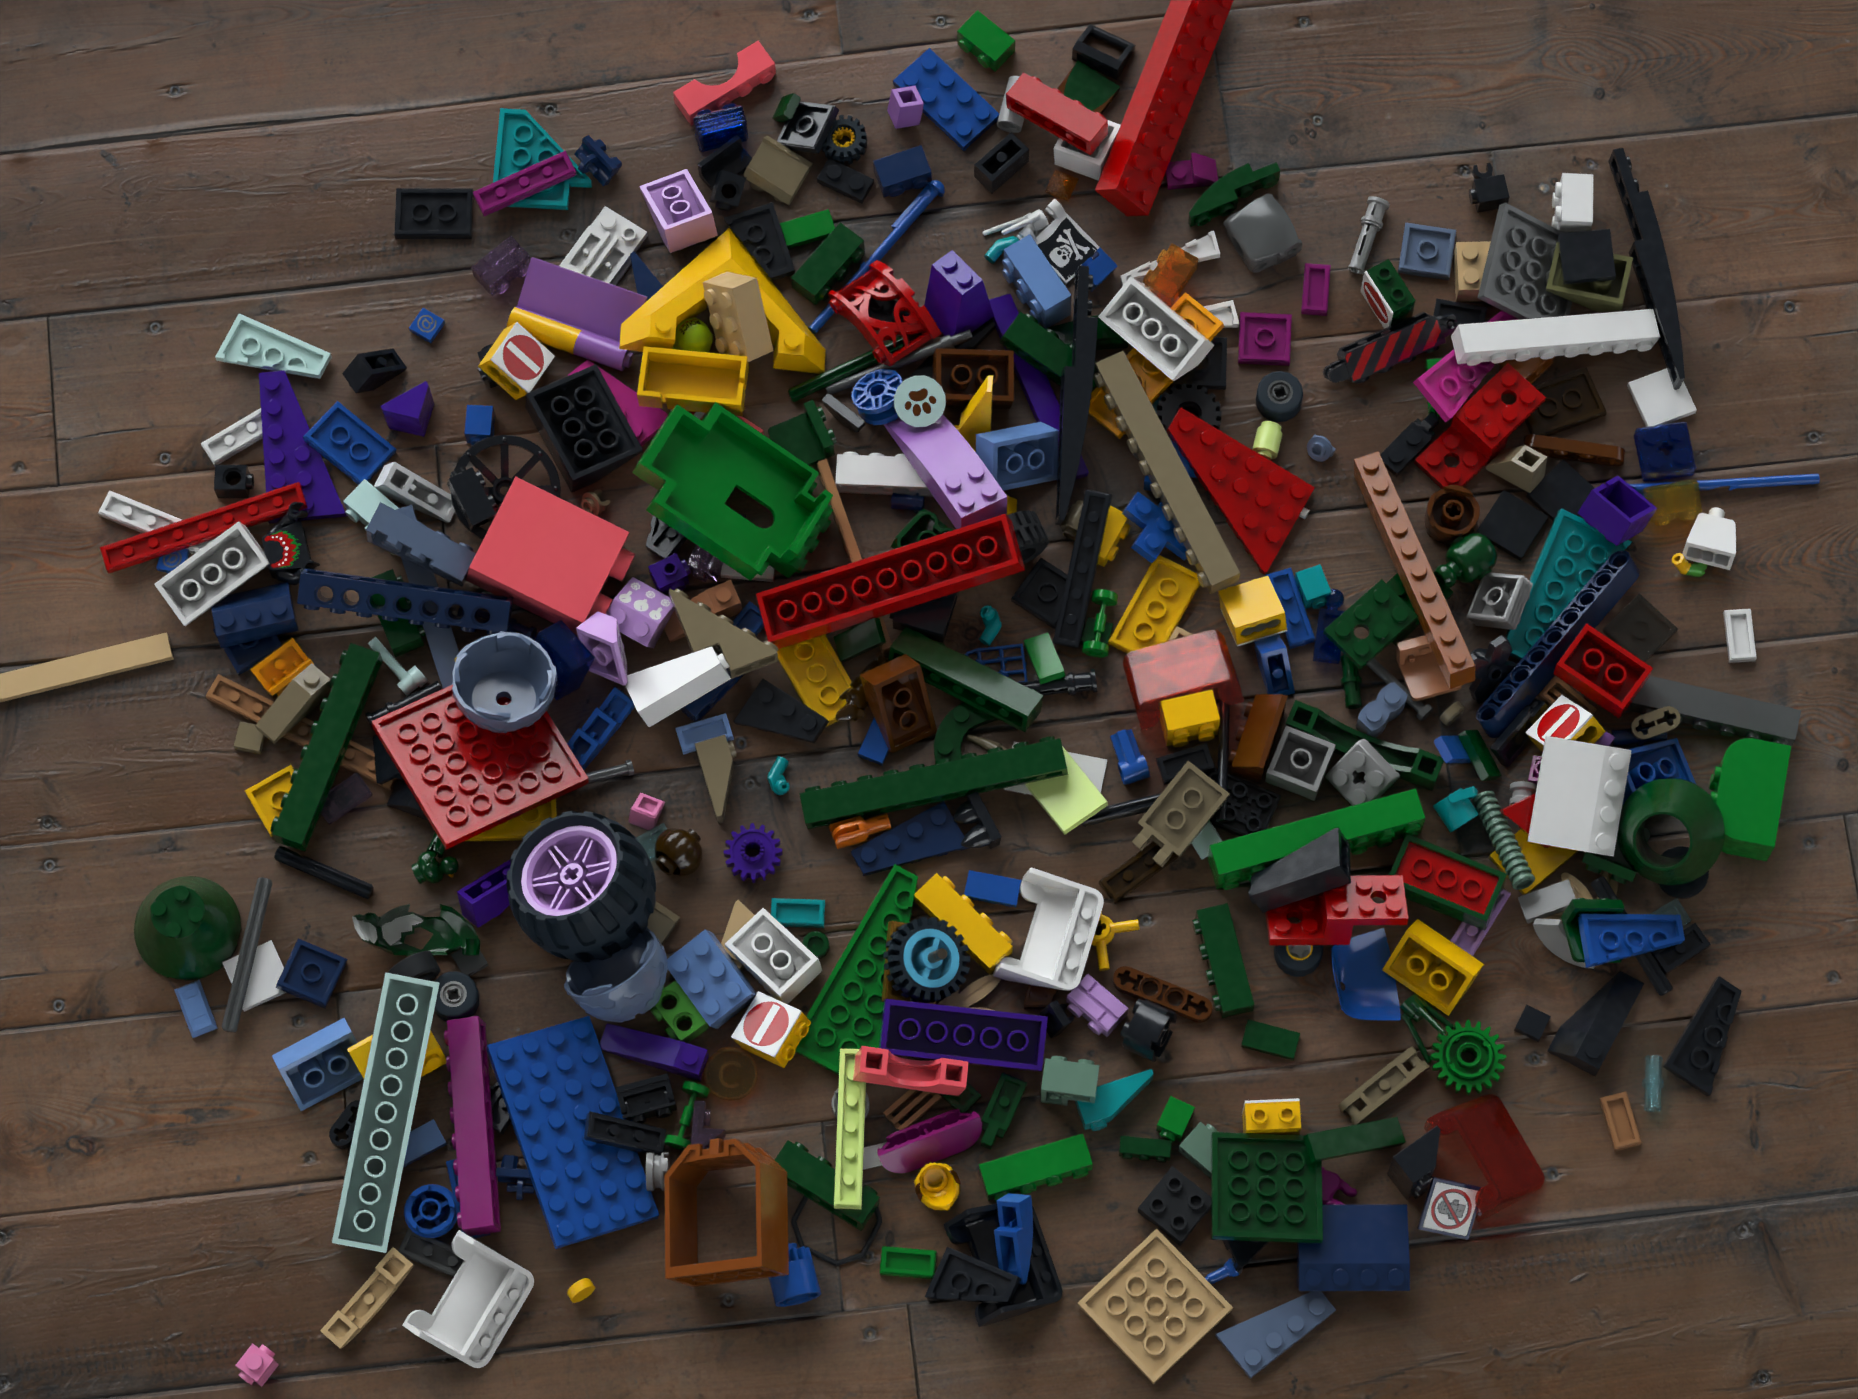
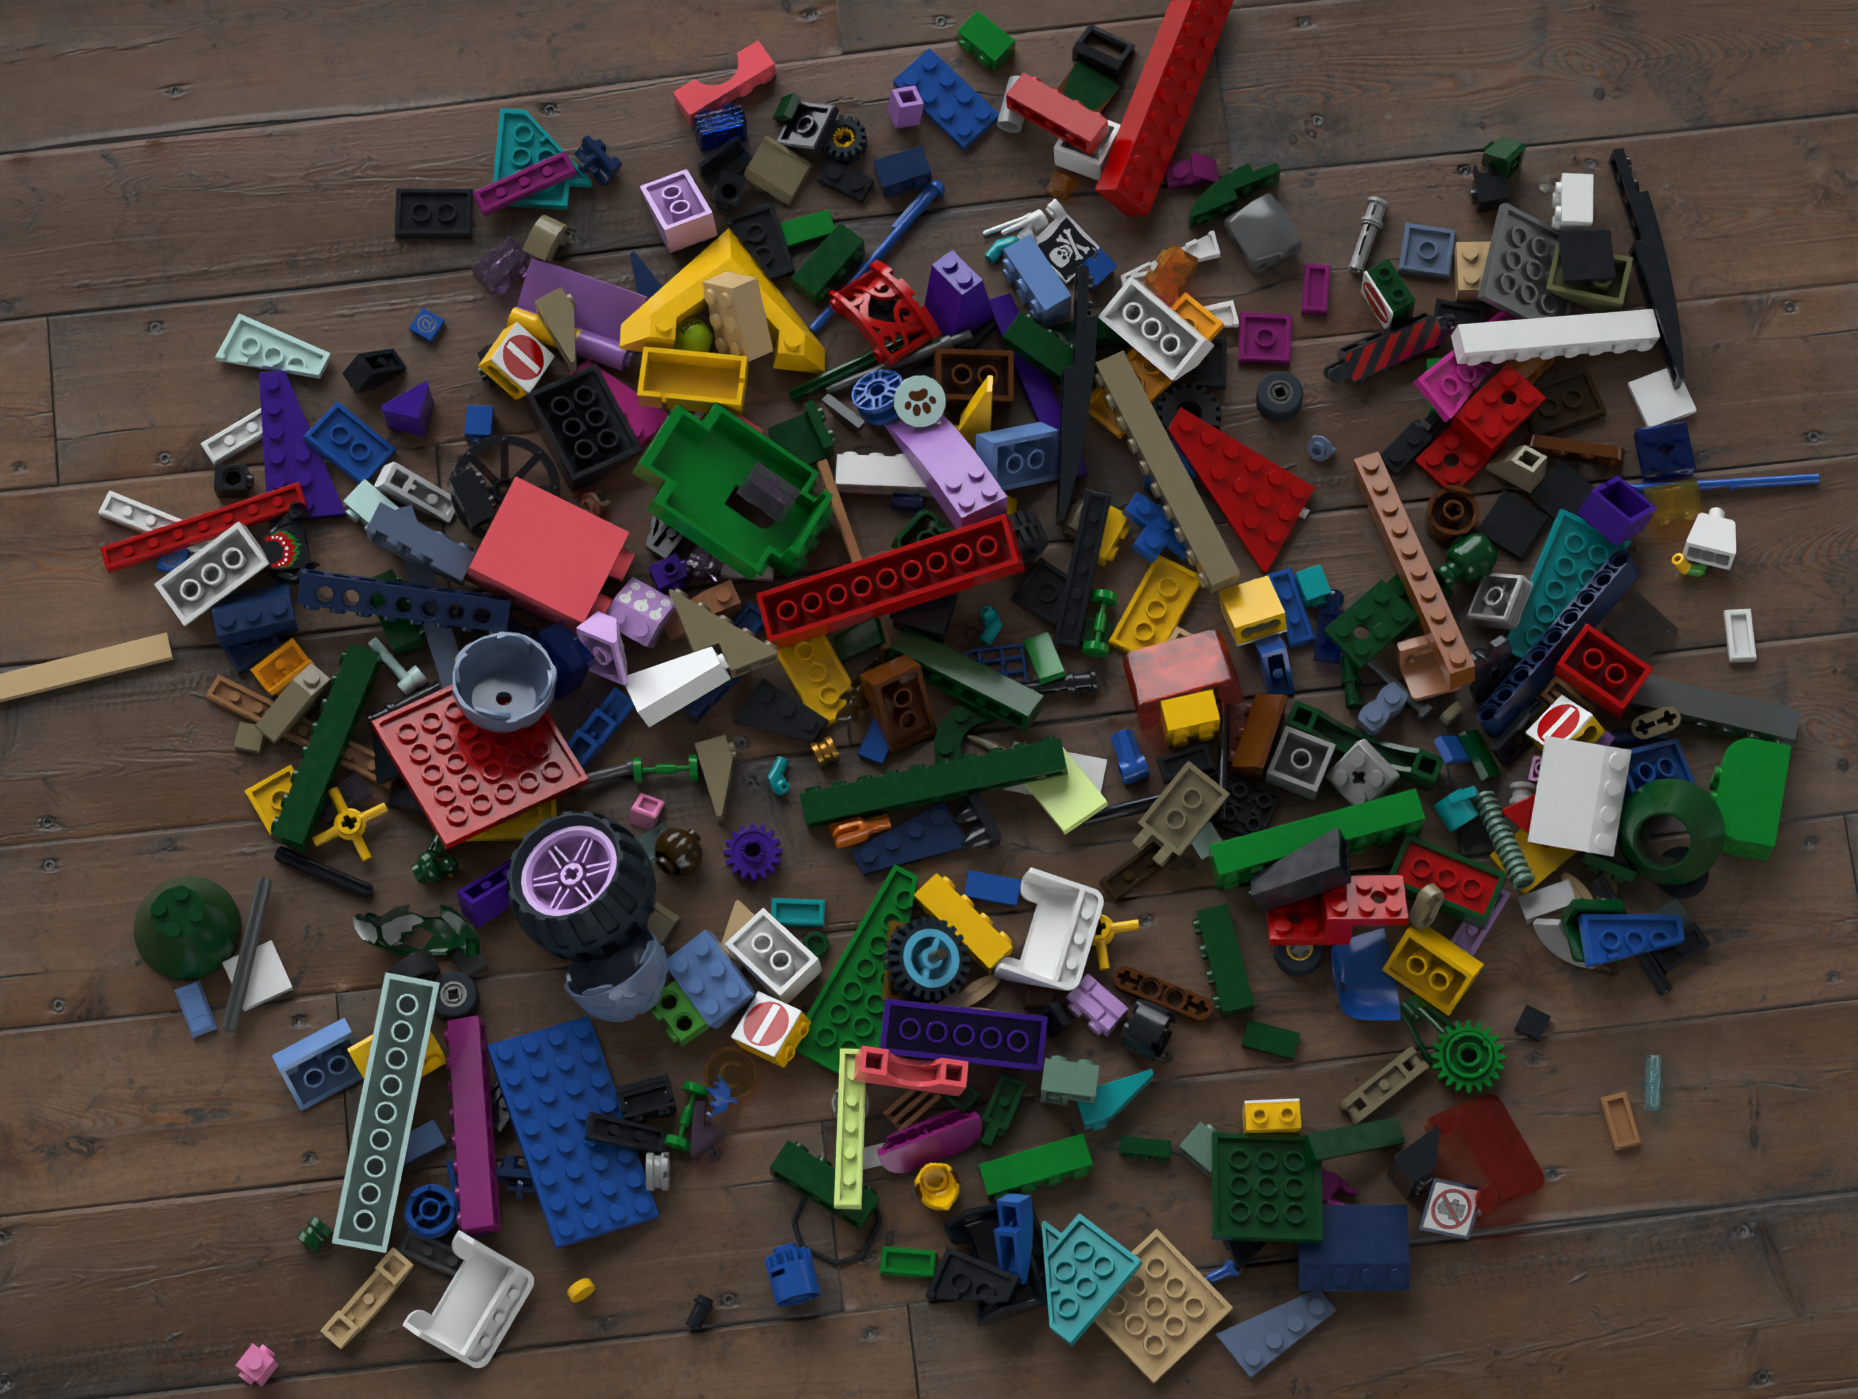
(311, 973): dark blue tile -> none
(314, 1234): none -> dark green wheel
(341, 1124): black beam -> none
(345, 833): none -> yellow bar
(545, 238): none -> dark tan brick
(558, 317): none -> dark tan slope
(605, 247): white piece -> none
(655, 1051): dark purple slope -> none
(669, 768): none -> green wheel
(681, 1215): dark orange container -> none
(699, 1312): none -> black pin
(702, 731): light blue tile -> none
(721, 1096): none -> blue piece
(768, 491): none -> brick
(824, 752): none -> pearl gold wheel
(1001, 163): black brick -> none
(1082, 1275): none -> teal wing
(1175, 1119): green brick -> none
(1175, 1205): black brick -> none
(1268, 439): yellowish green brick -> none
(1426, 906): none -> dark tan beam
(1504, 155): none -> dark green slope
(1594, 1027): black wedge -> none
(1702, 1042): black wing -> none

